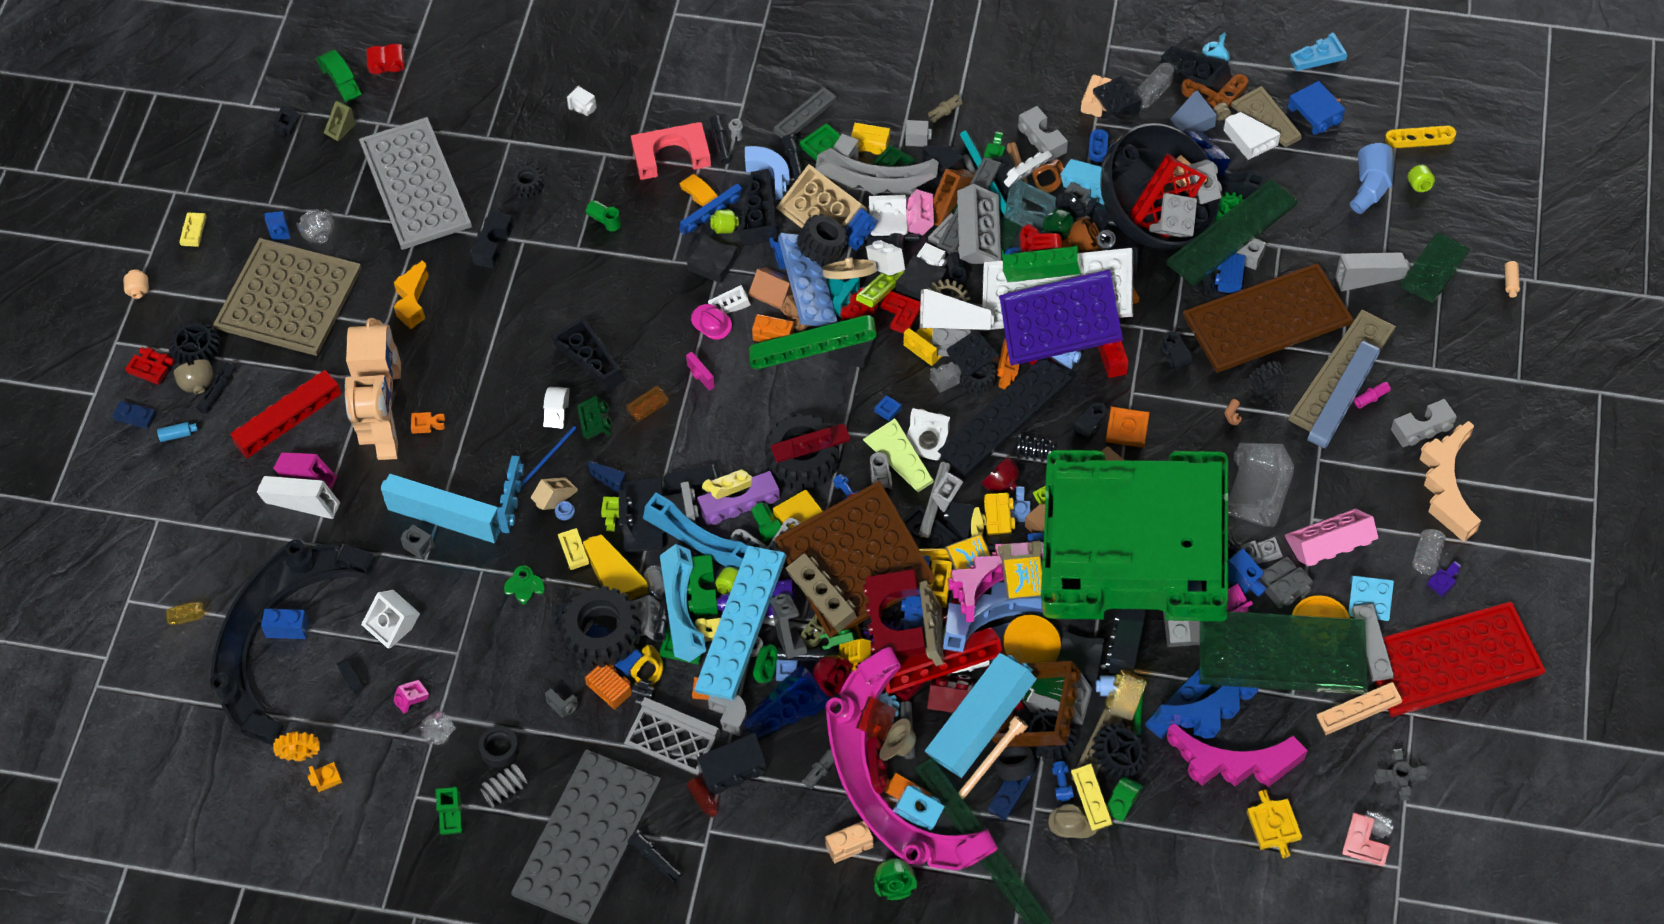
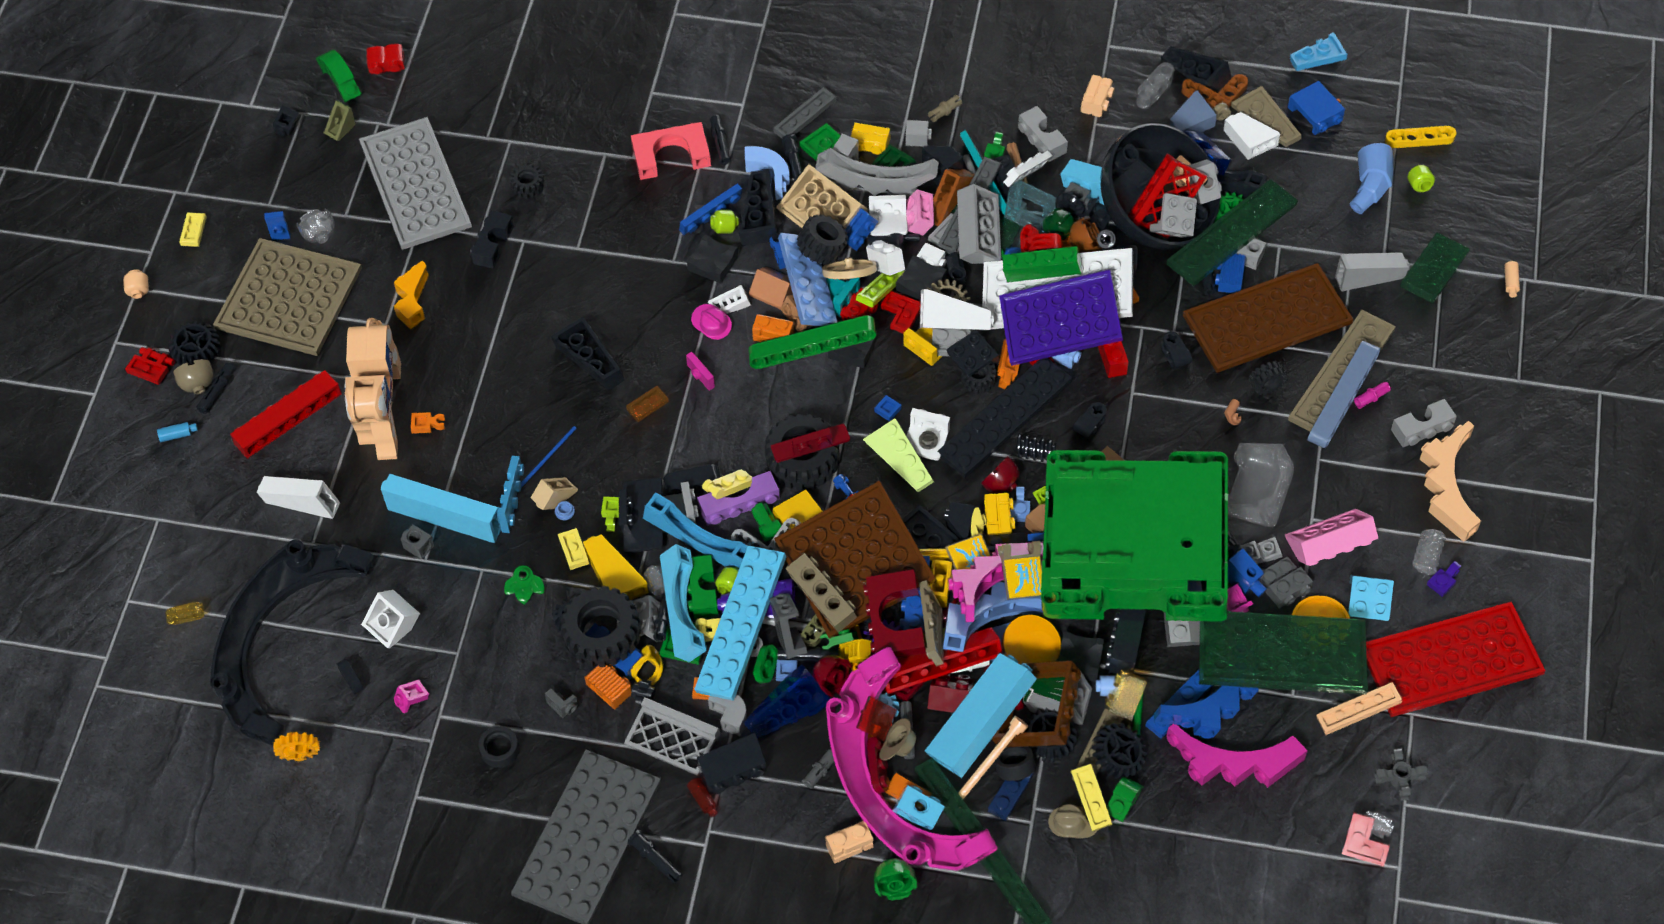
(134, 414): dark blue plate -> none
(285, 624): blue brick -> none
(304, 467): dark pink slope -> none
(324, 777): light orange bracket -> none
(436, 728): clear brick -> none
(450, 810): green brick -> none
(503, 785): light grey piece -> none
(555, 403): white brick -> none
(582, 101): white brick -> none
(594, 417): dark green bracket -> none
(607, 215): green piece -> none
(609, 476): dark blue slope -> none
(698, 190): light orange slope -> none
(736, 129): light grey pin -> none
(882, 472): light grey piece -> none
(932, 506): light grey axle -> none
(945, 376): clear brick -> none
(946, 490): light grey slope -> none
(1056, 167): dark orange piece -> none
(1063, 792): blue bar -> none
(1098, 147): blue plate -> none
(1117, 96): black bracket -> none
(1127, 427): orange plate -> none
(1219, 51): medium azure piece -> none
(1274, 824): yellow plate -> none
(1376, 652): light grey plate -> none

